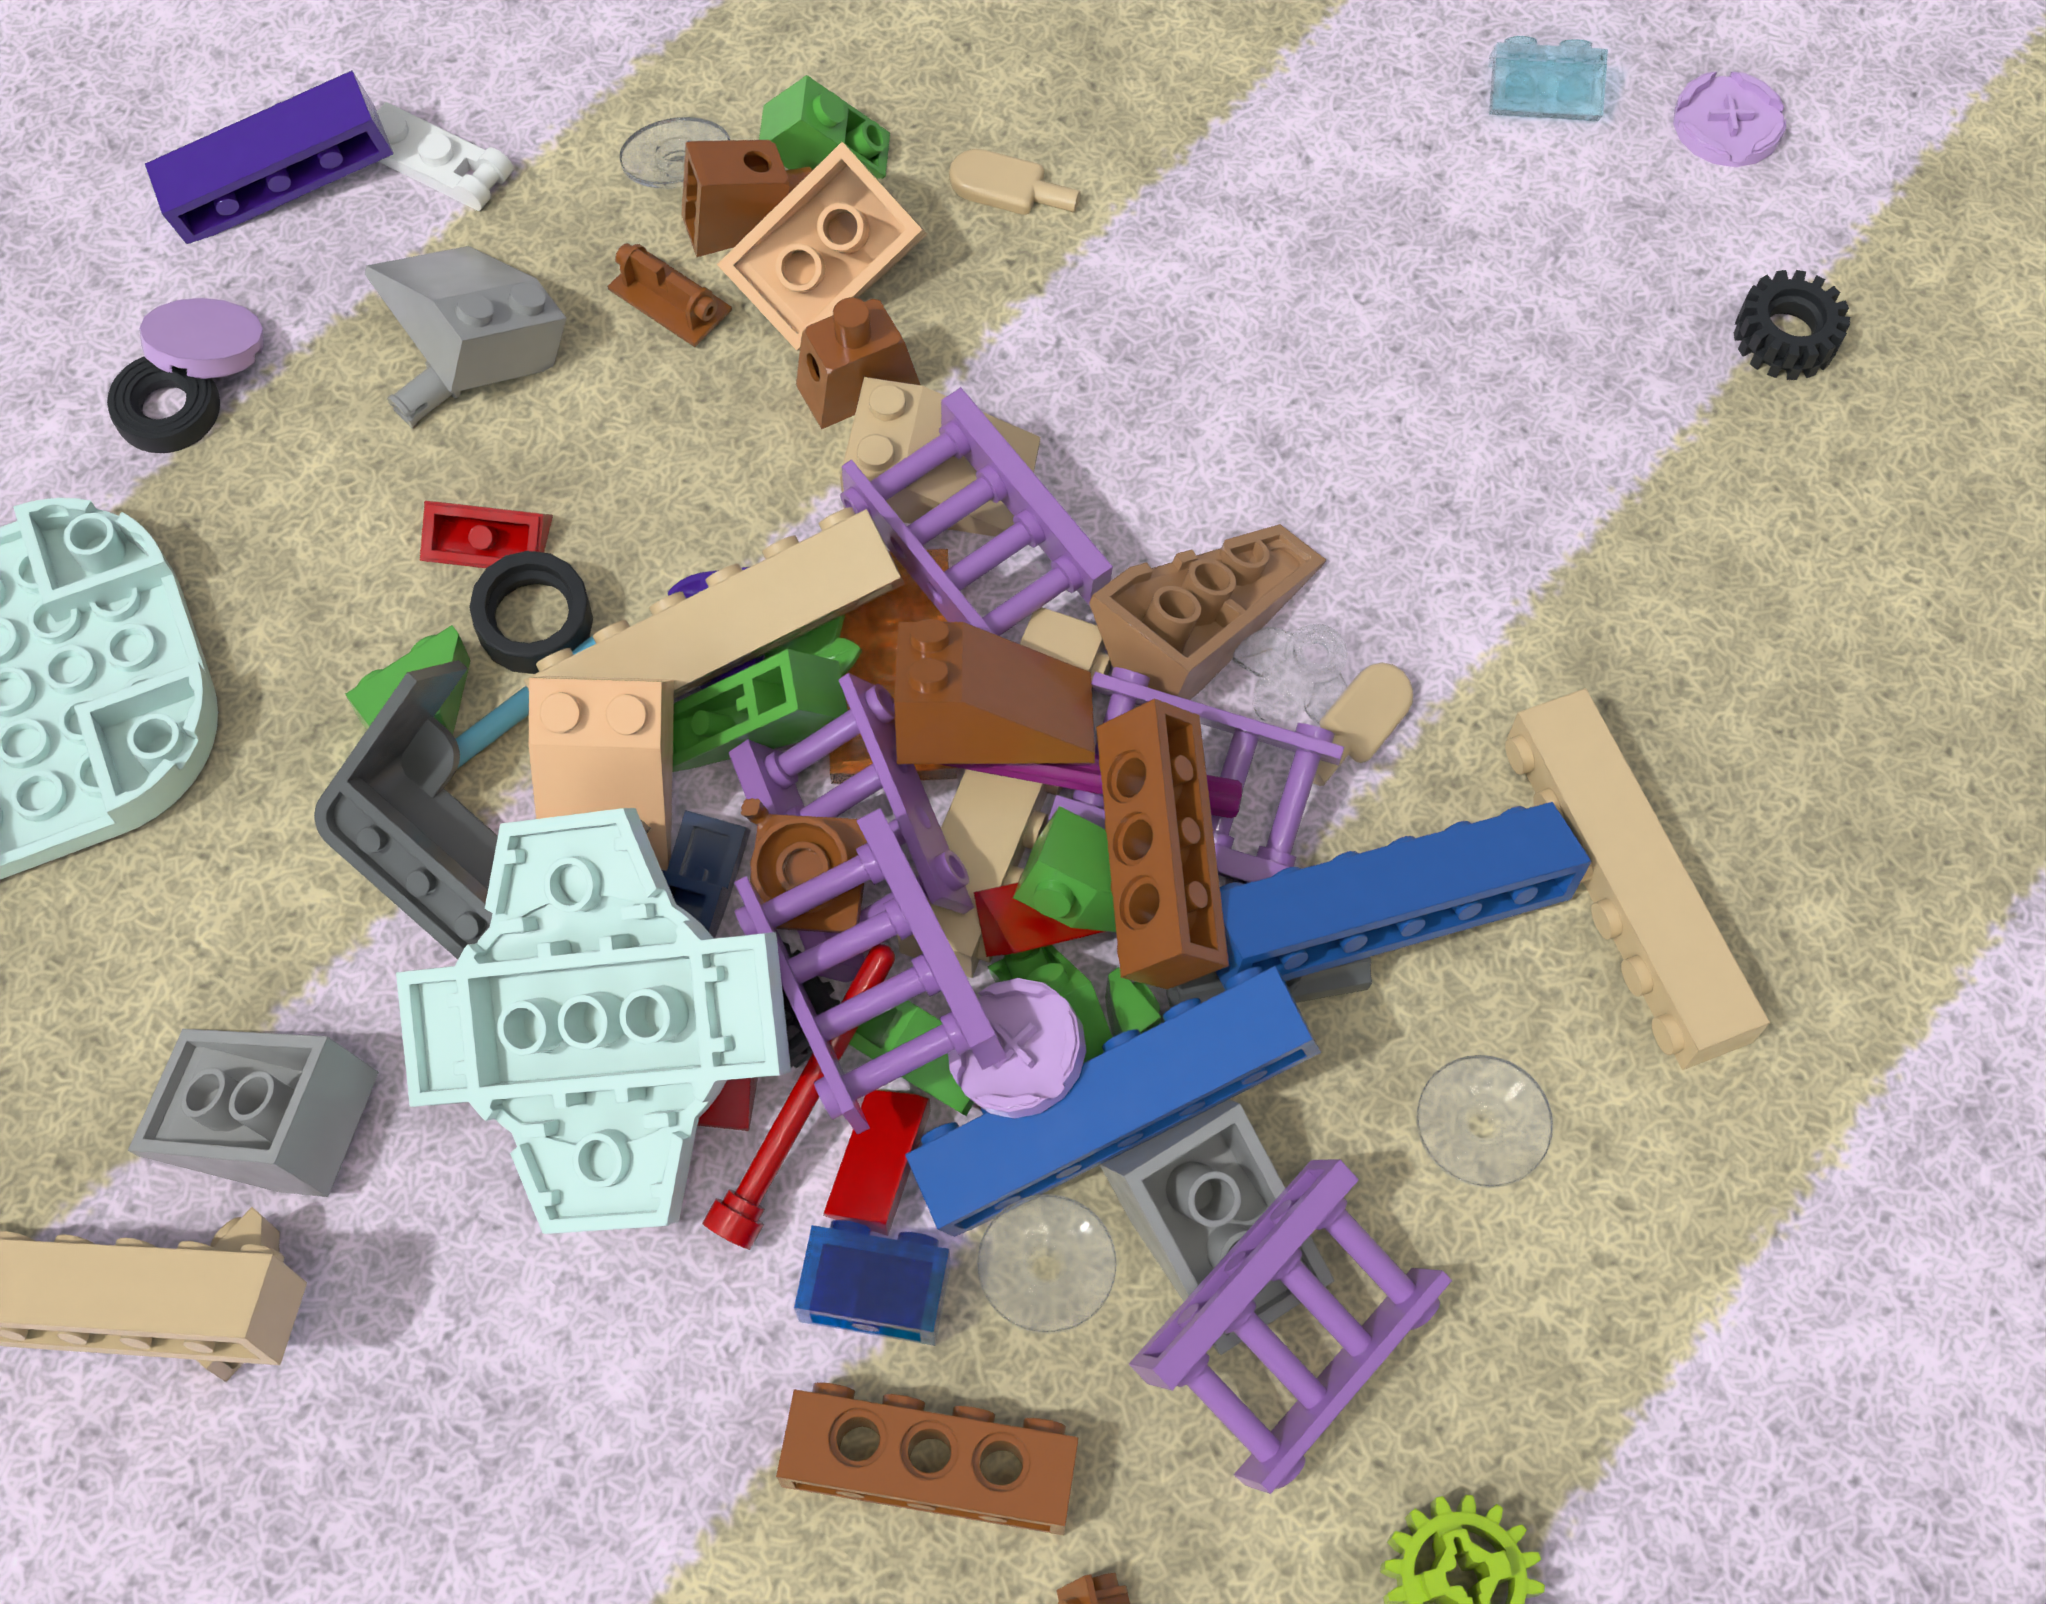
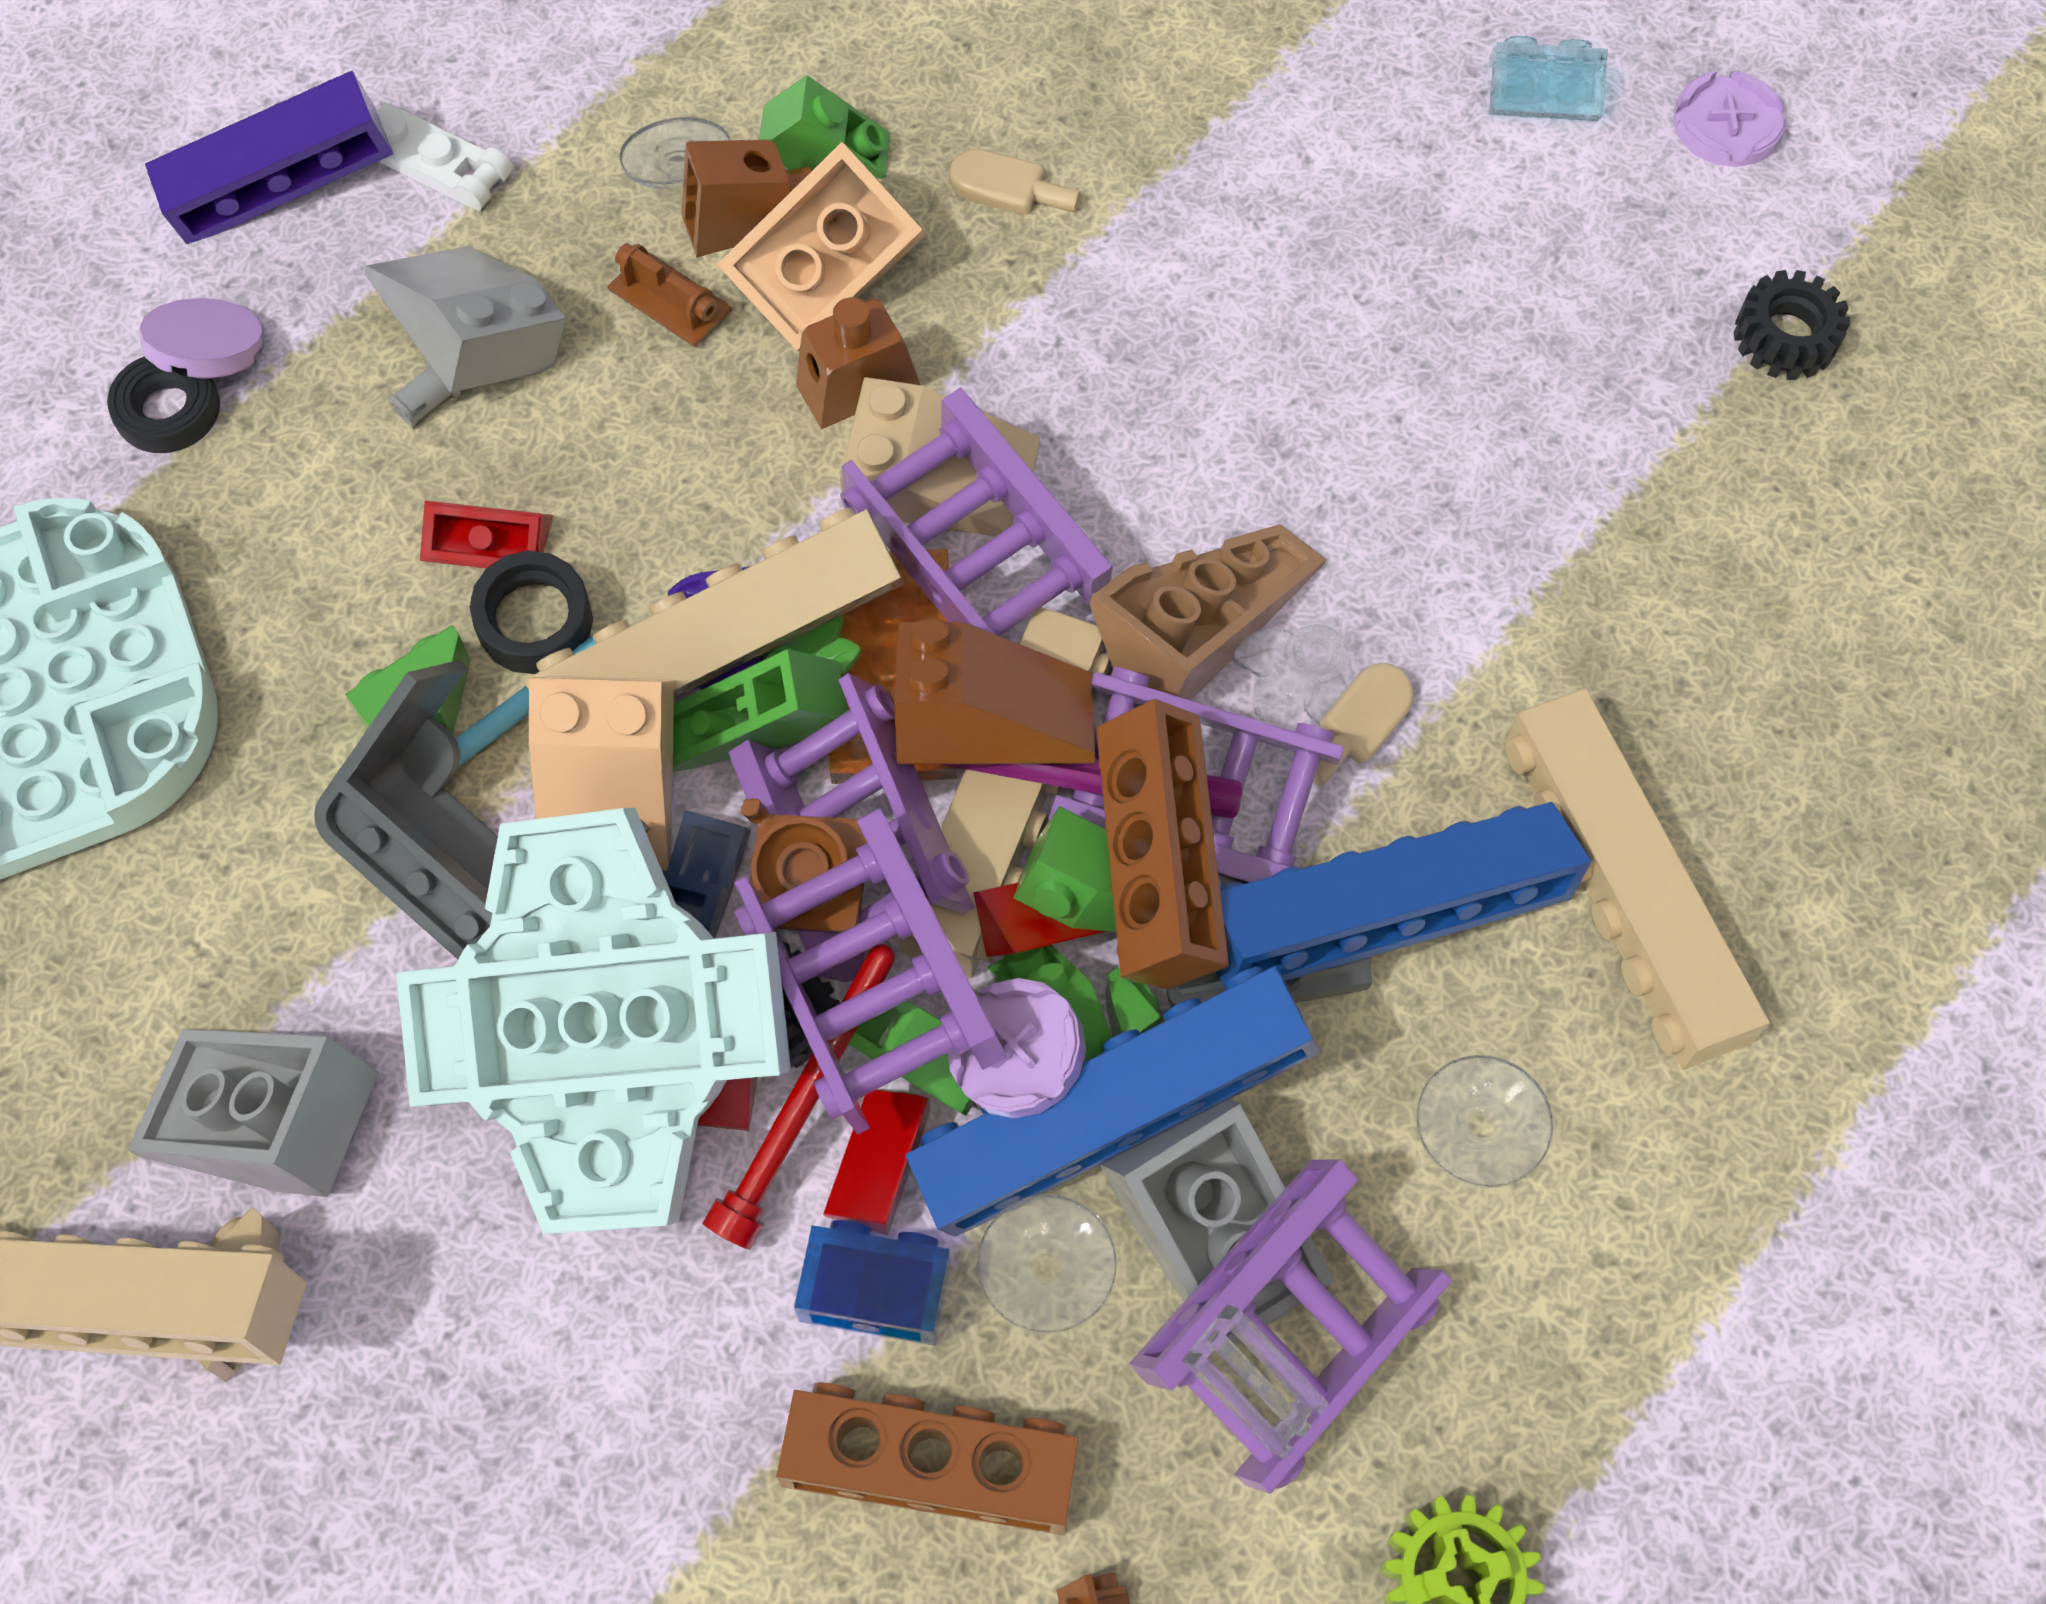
(1292, 1416): none -> clear tile

